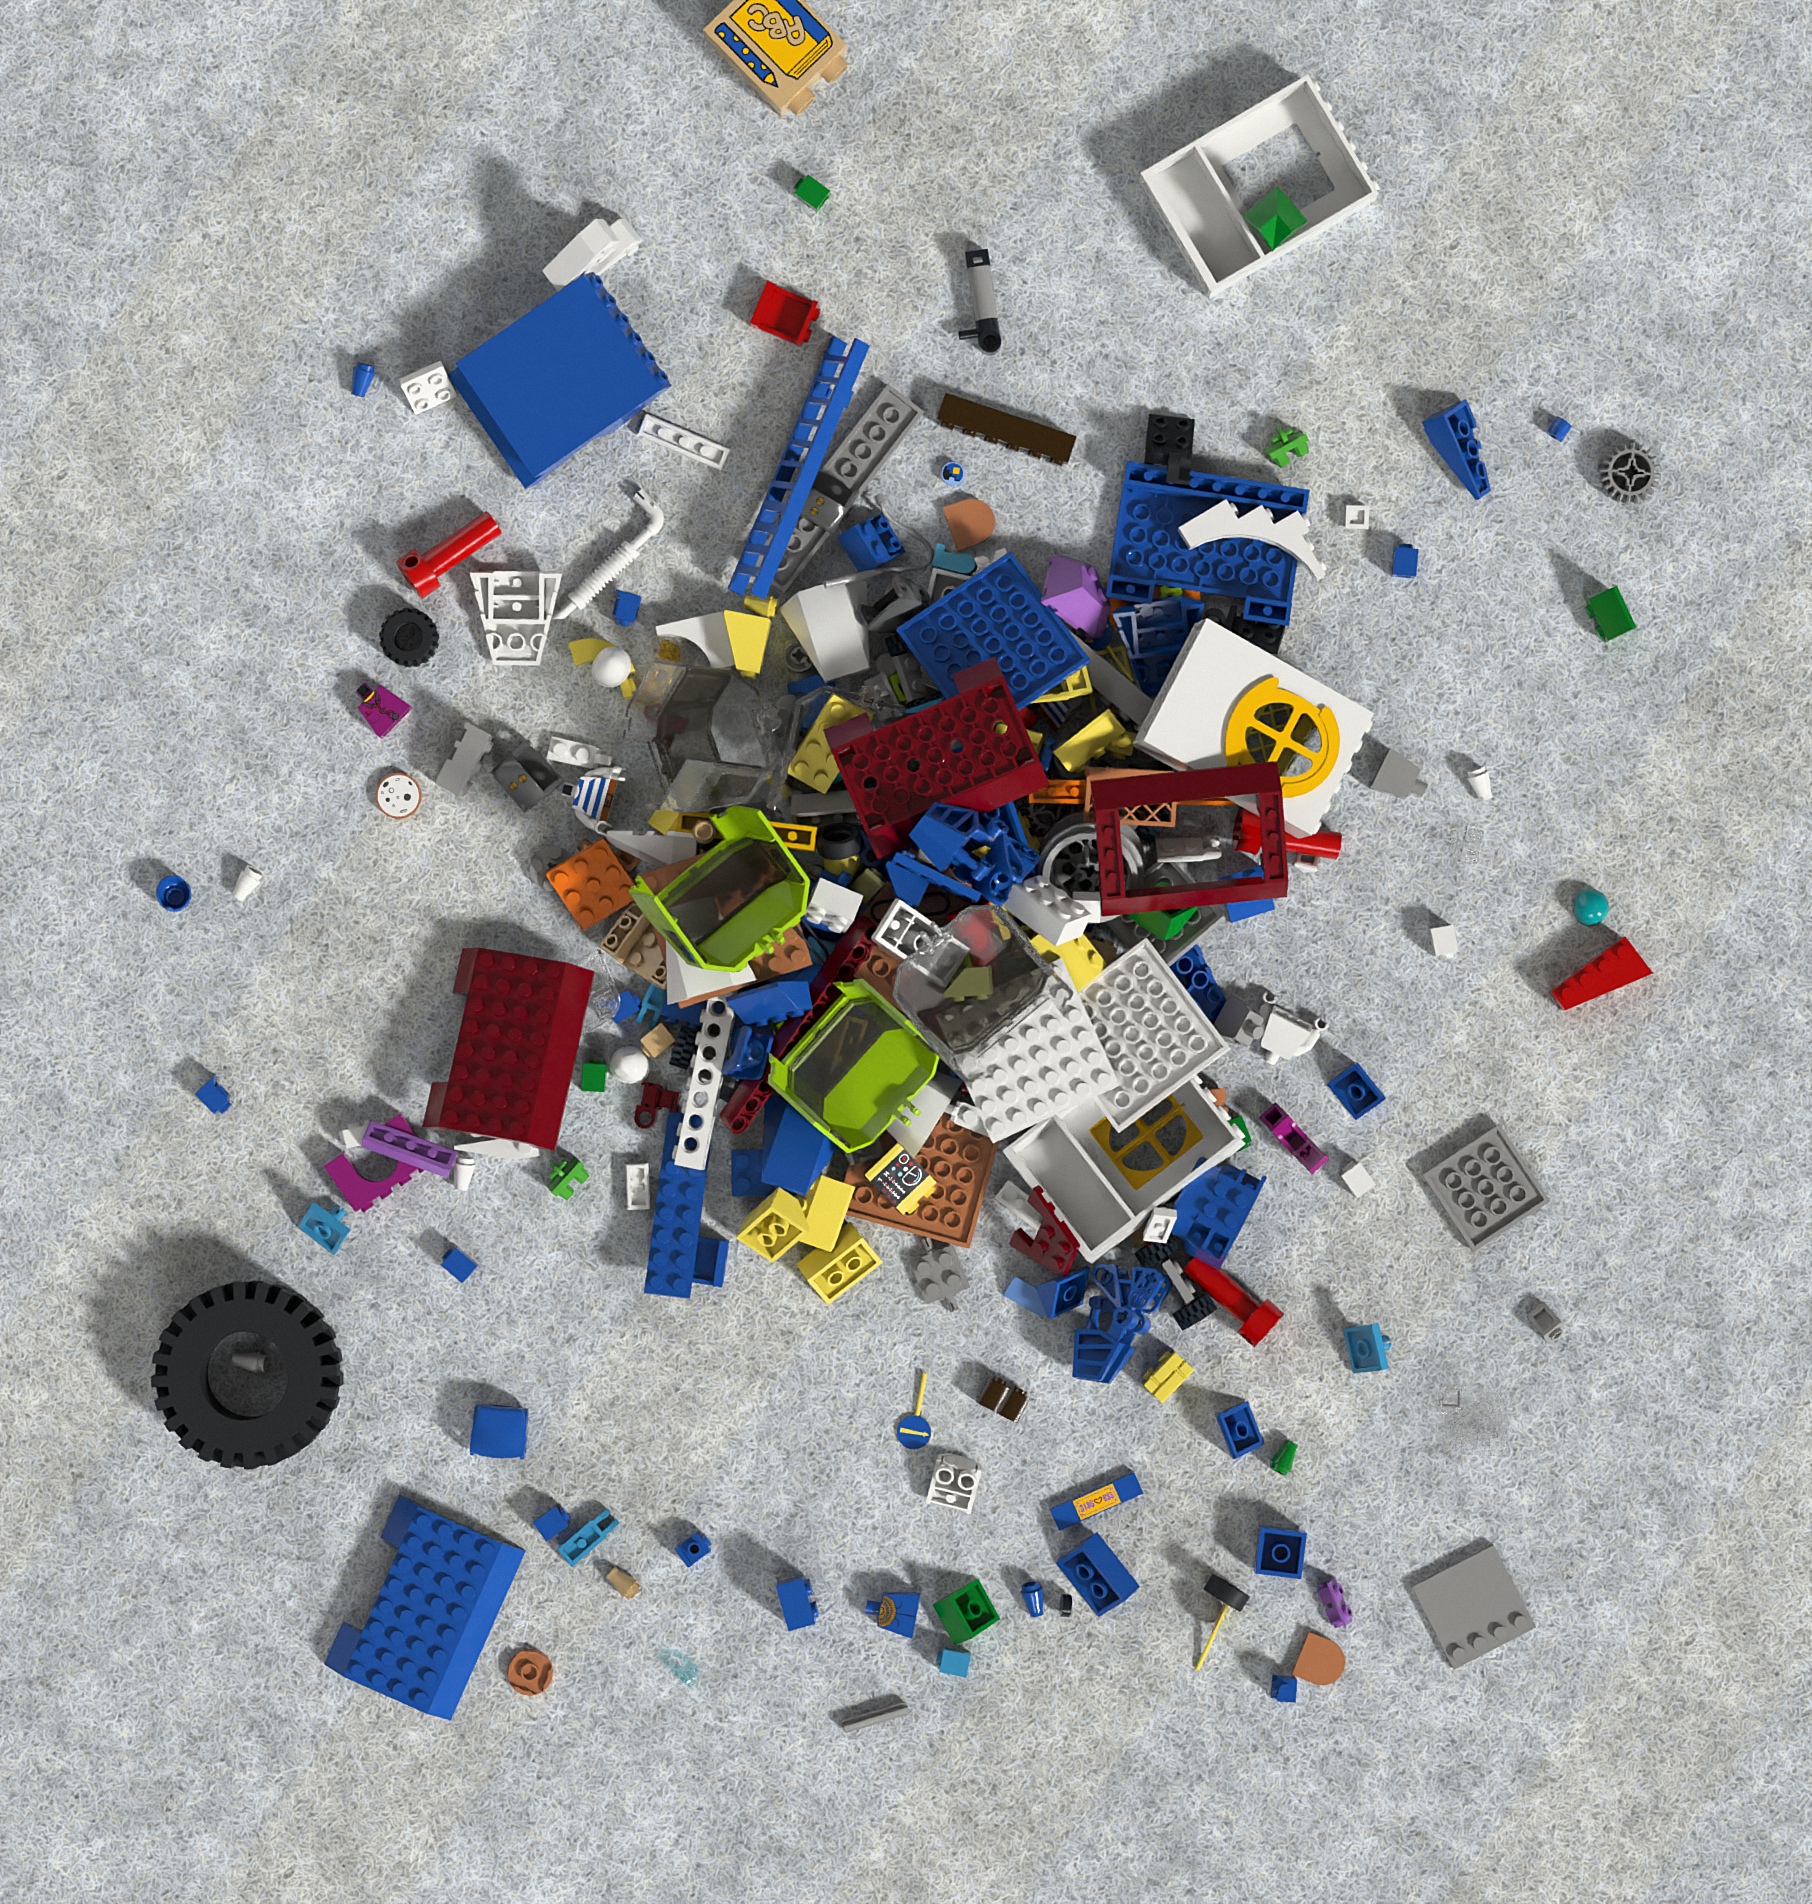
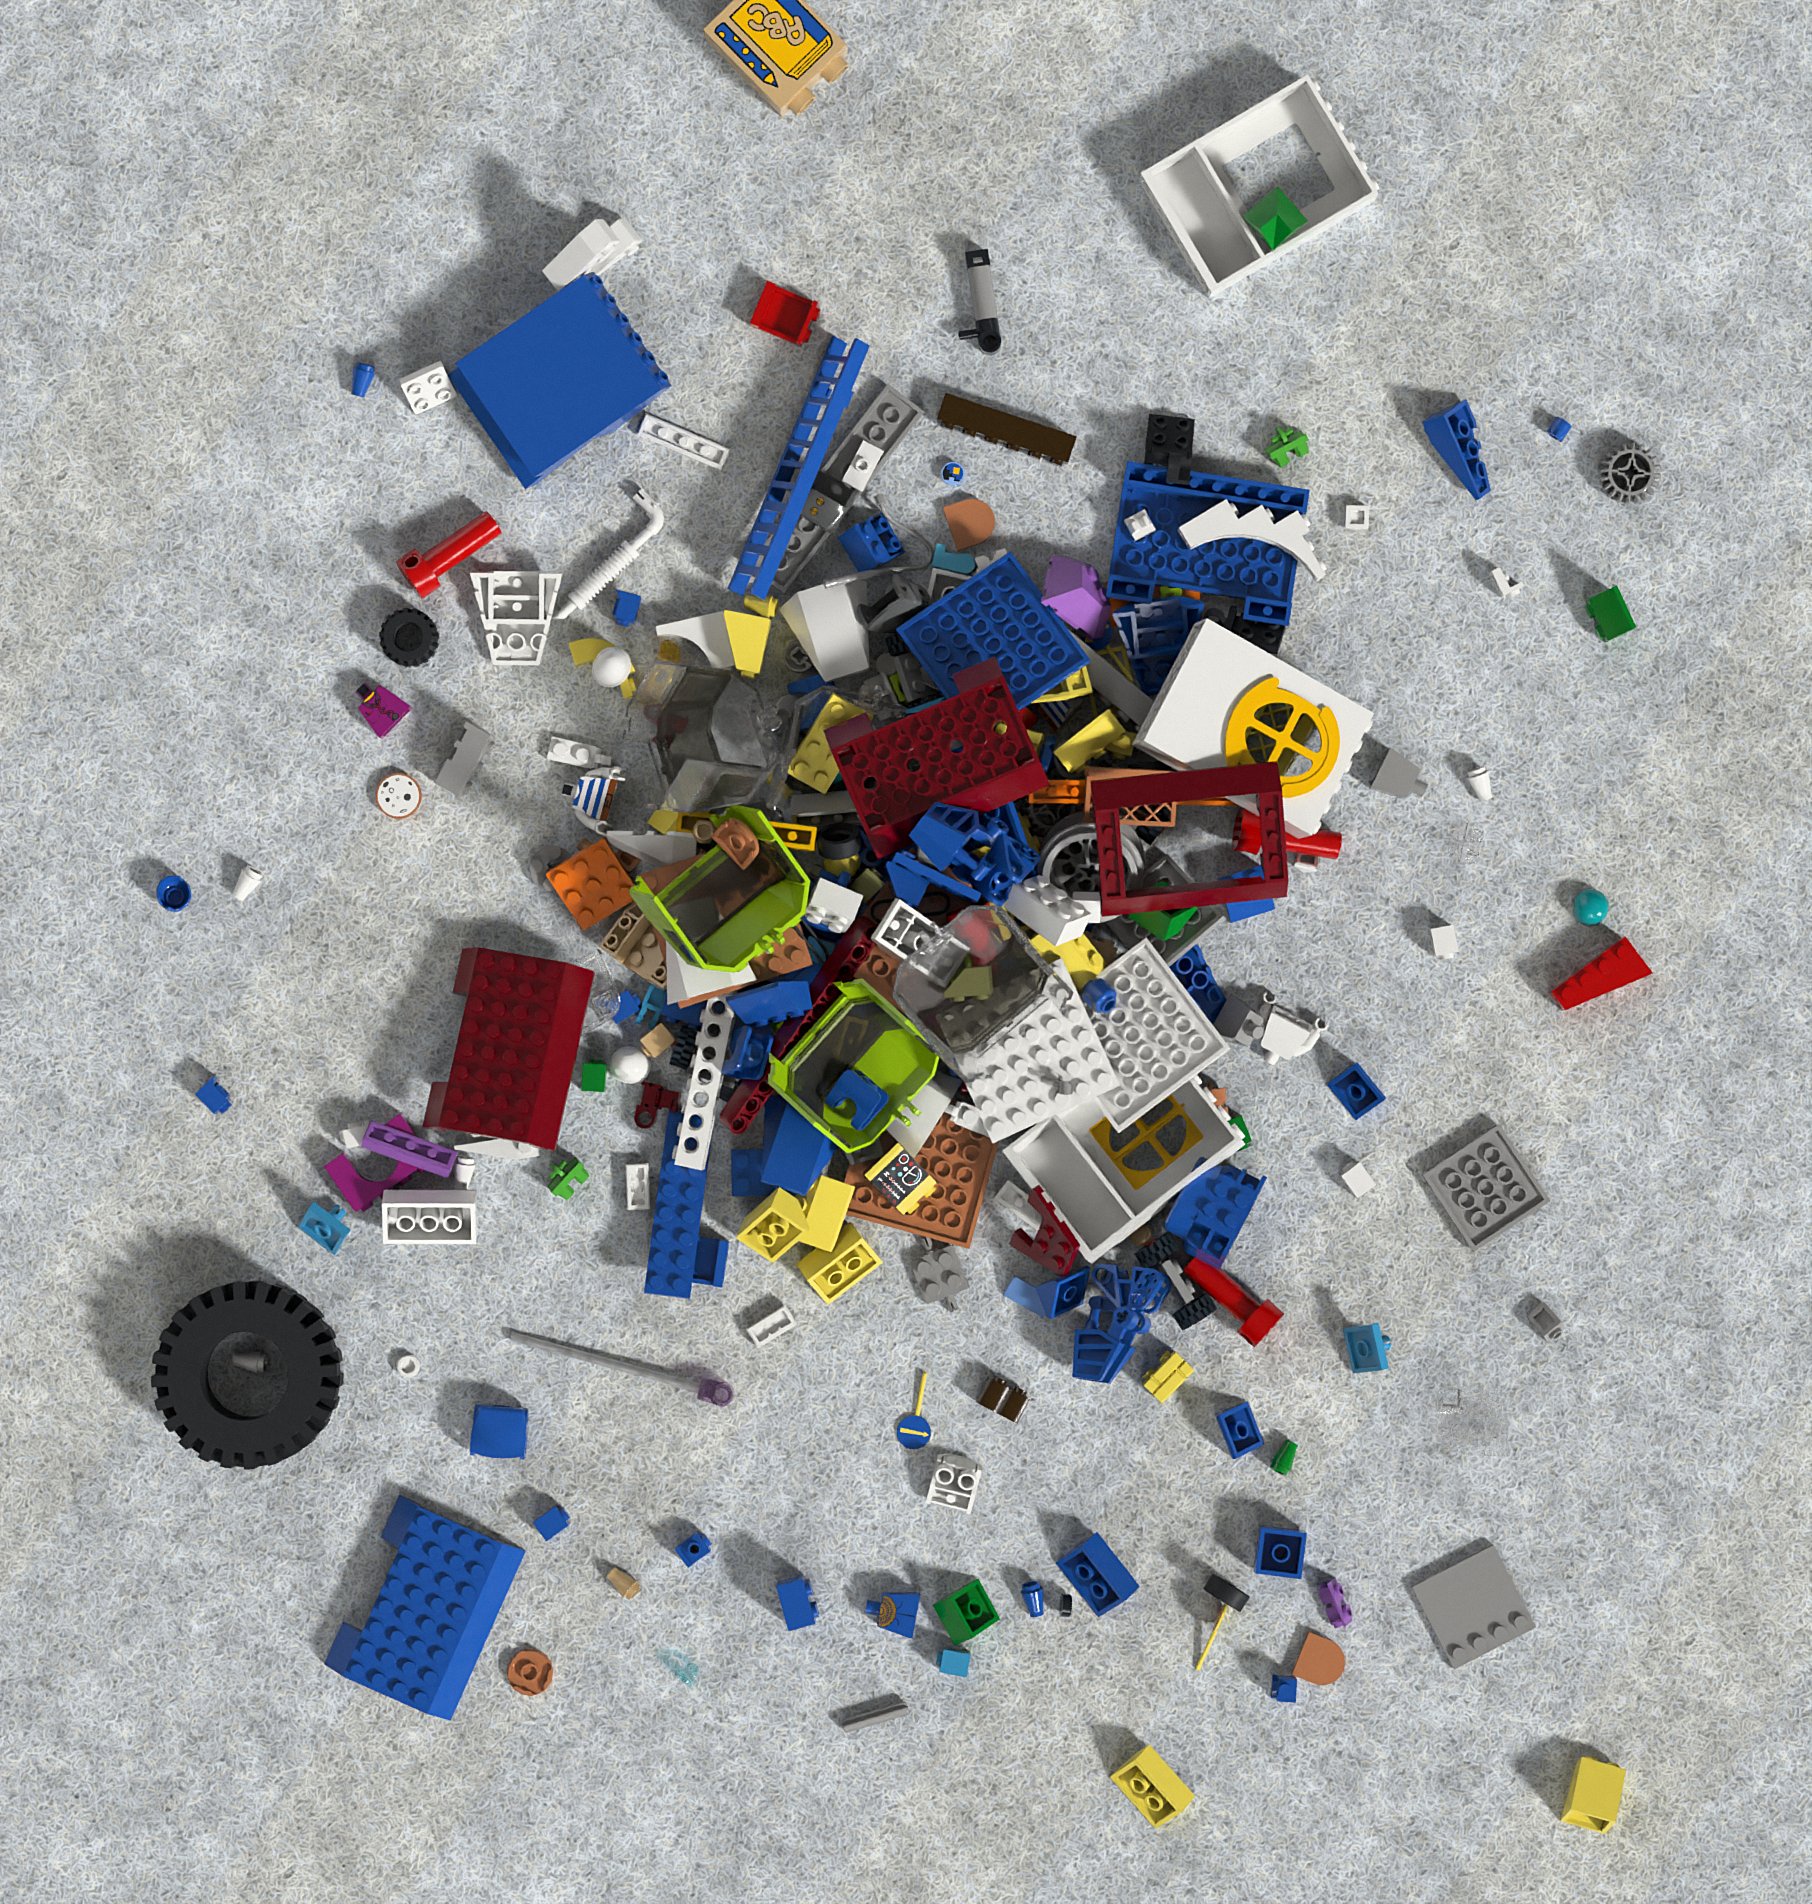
(408, 1366): none -> white tile
(429, 1216): none -> white brick
(458, 1264): blue brick -> none
(526, 776): dark grey piece -> none
(586, 1539): dark azure hinge -> none
(705, 1389): none -> flat silver piece
(737, 841): none -> nougat tile
(771, 1326): none -> white plate
(811, 192): green brick -> none
(862, 466): none -> white plate
(863, 1091): none -> blue piece
(1066, 1087): none -> light grey hand
(1096, 1501): tile -> none
(1099, 995): none -> blue head
(1139, 525): none -> white tile
(1152, 1786): none -> light yellow slope
(1160, 1225): white plate -> none
(1187, 849): white hinge -> none
(1293, 1138): magenta arch -> none
(1404, 561): blue brick -> none
(1501, 581): none -> white bracket
(1594, 1795): none -> light yellow slope

